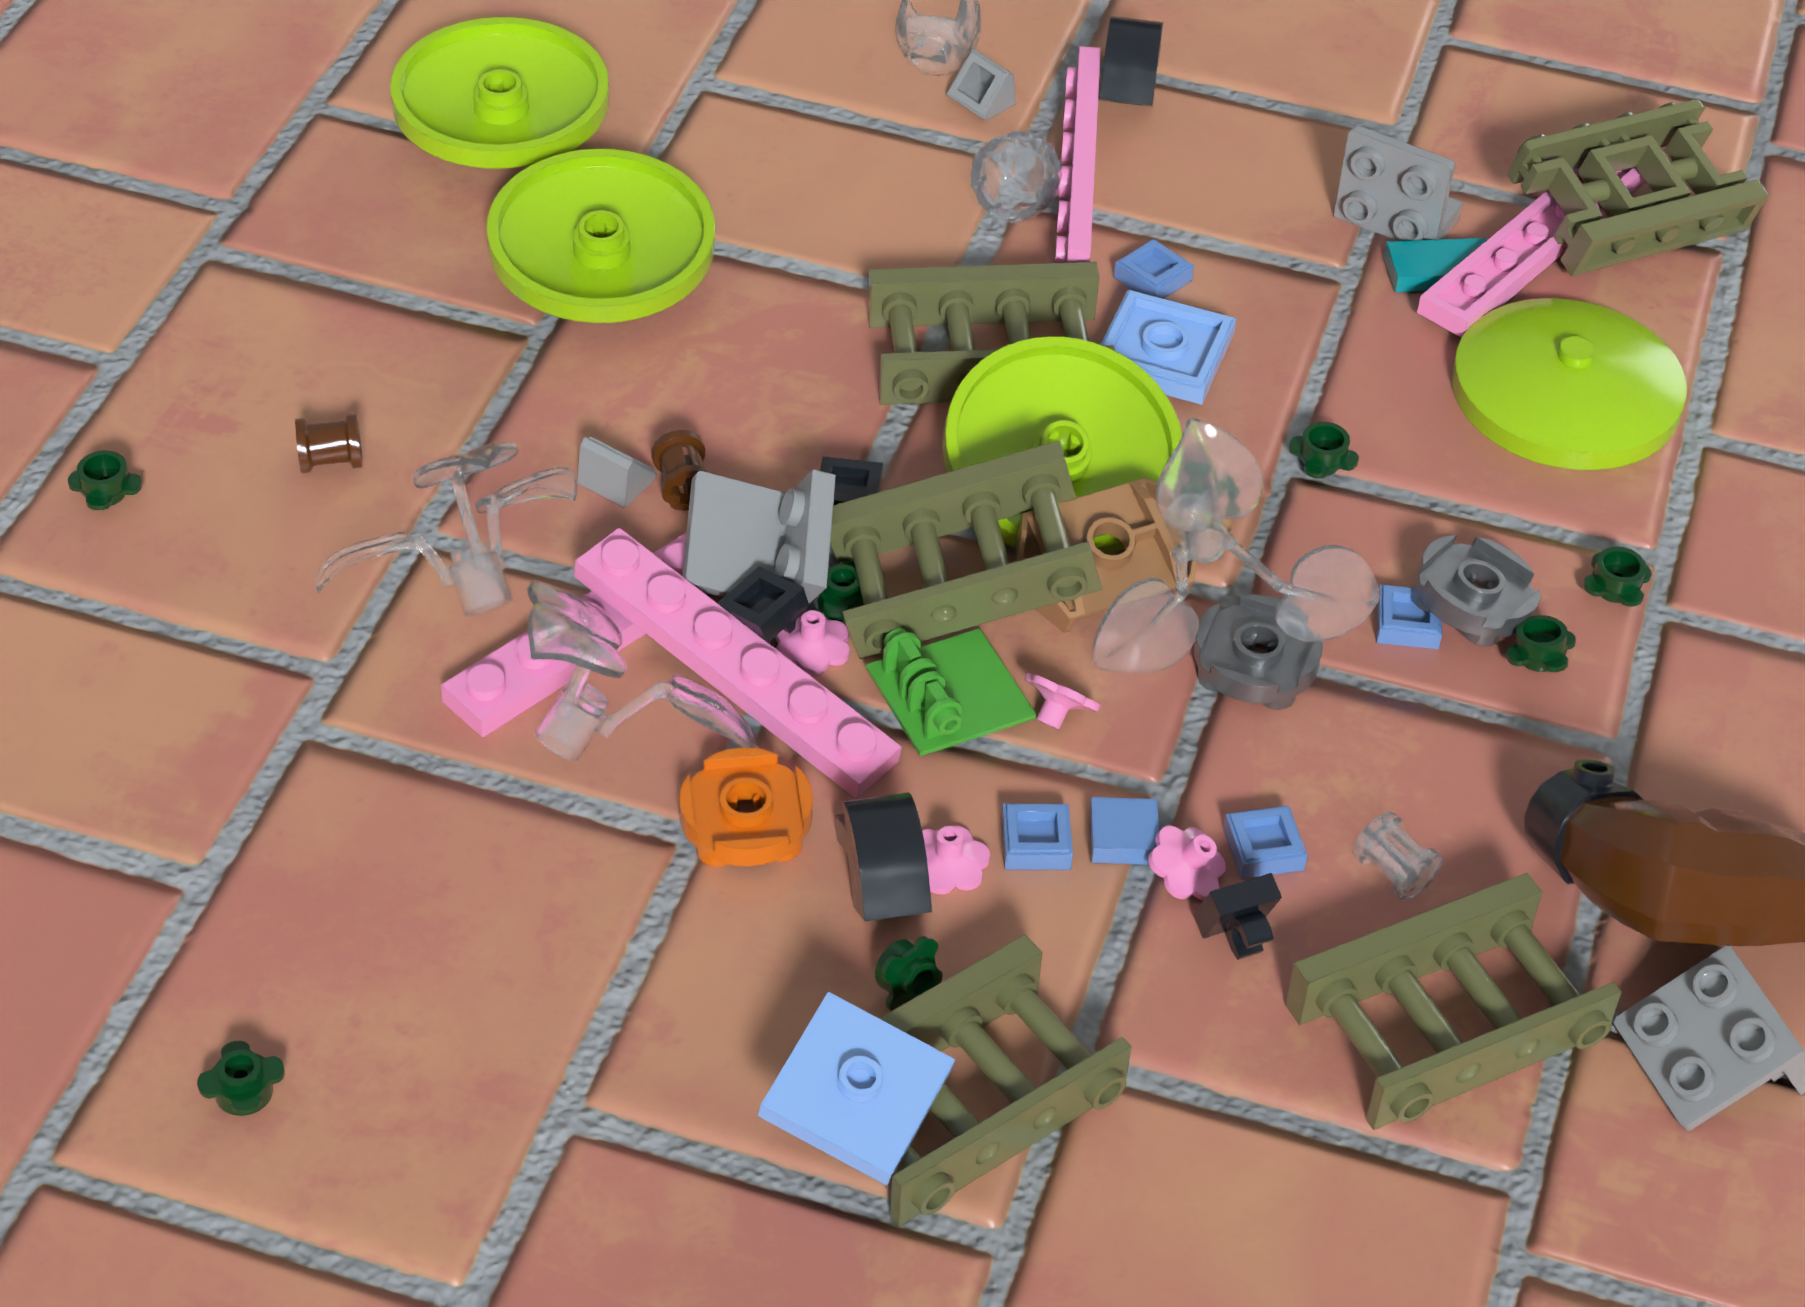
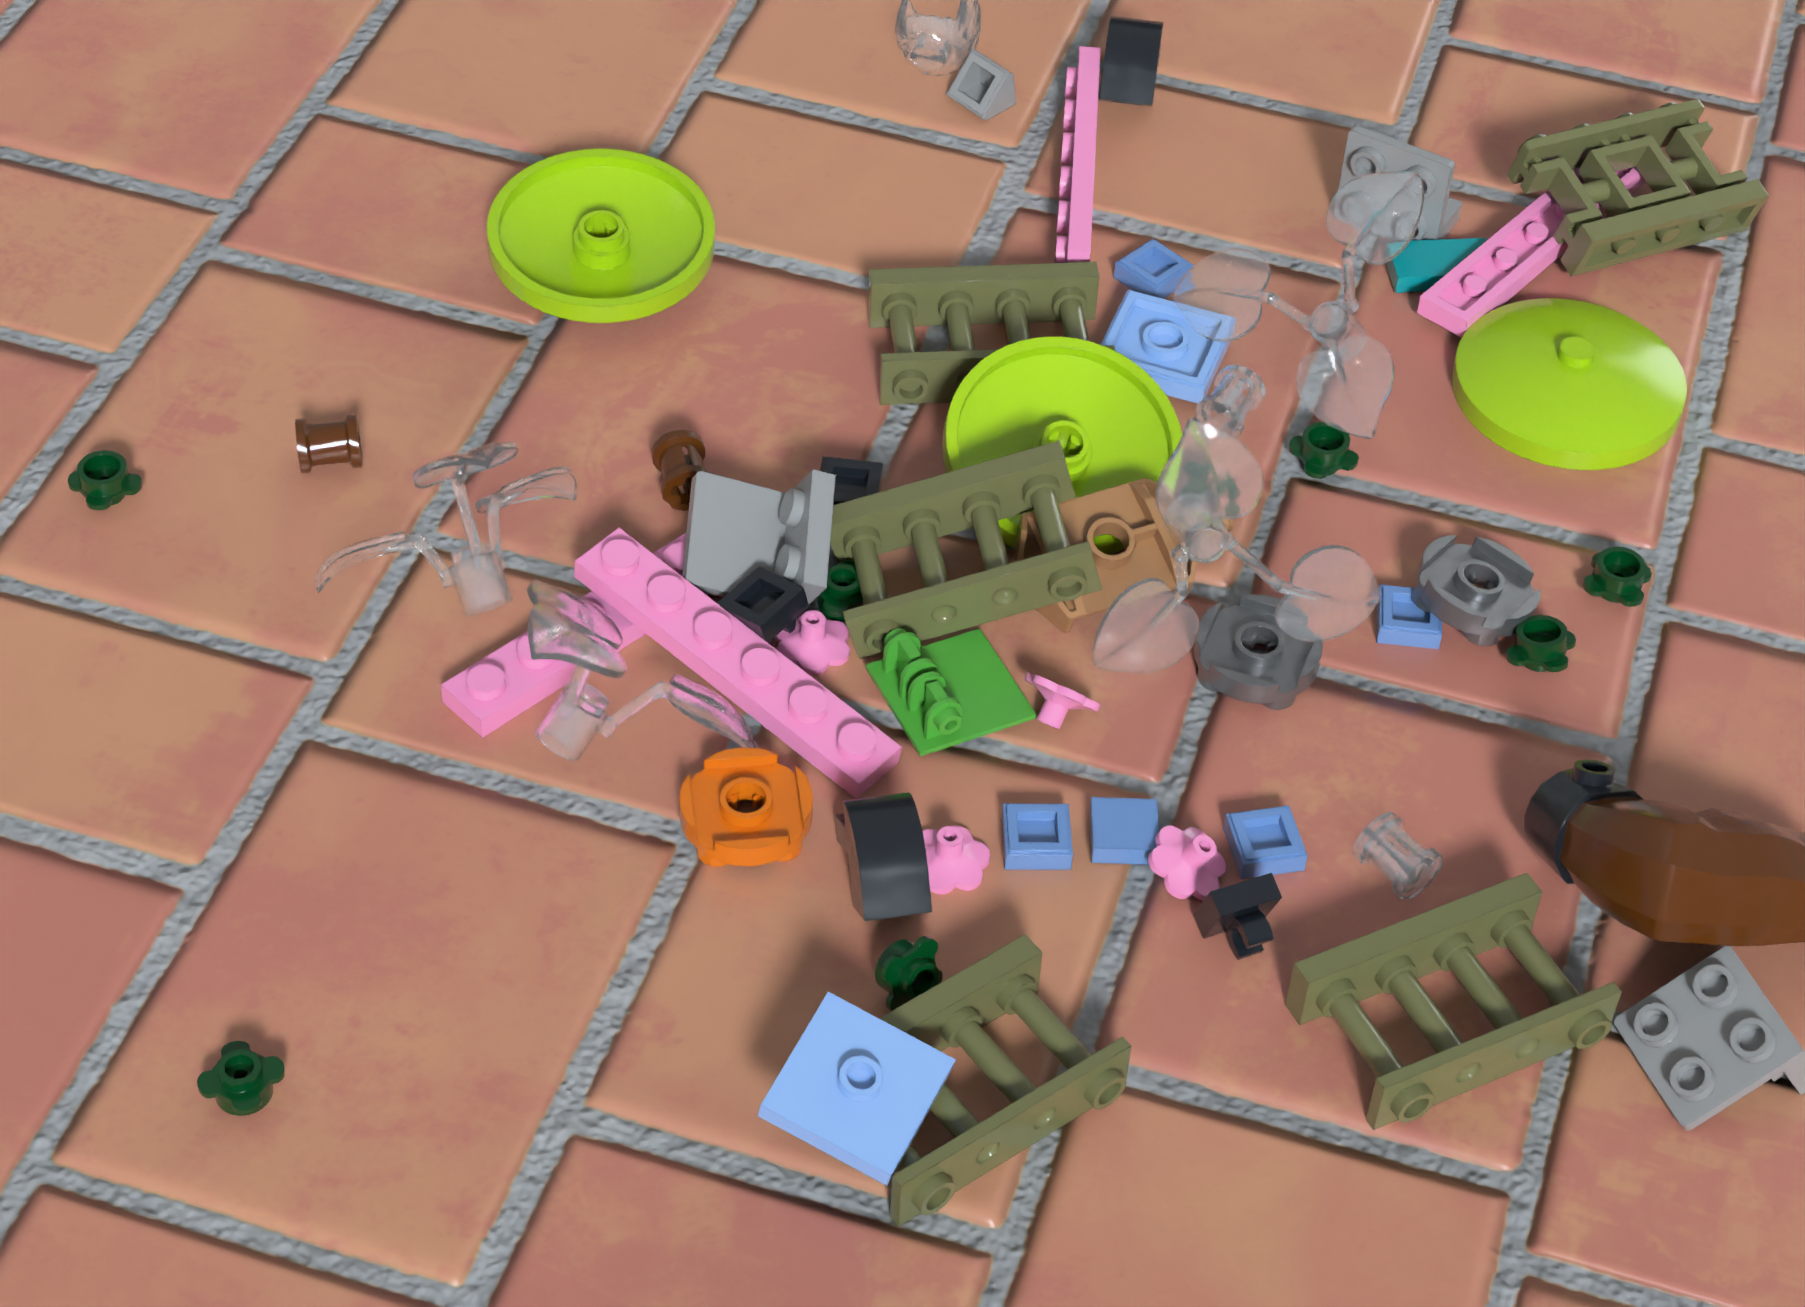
(499, 92): lime dish -> none
(612, 472): light grey slope -> none
(1016, 176): clear hair -> none
(1229, 399): none -> clear bush
(1352, 372): none -> clear plant

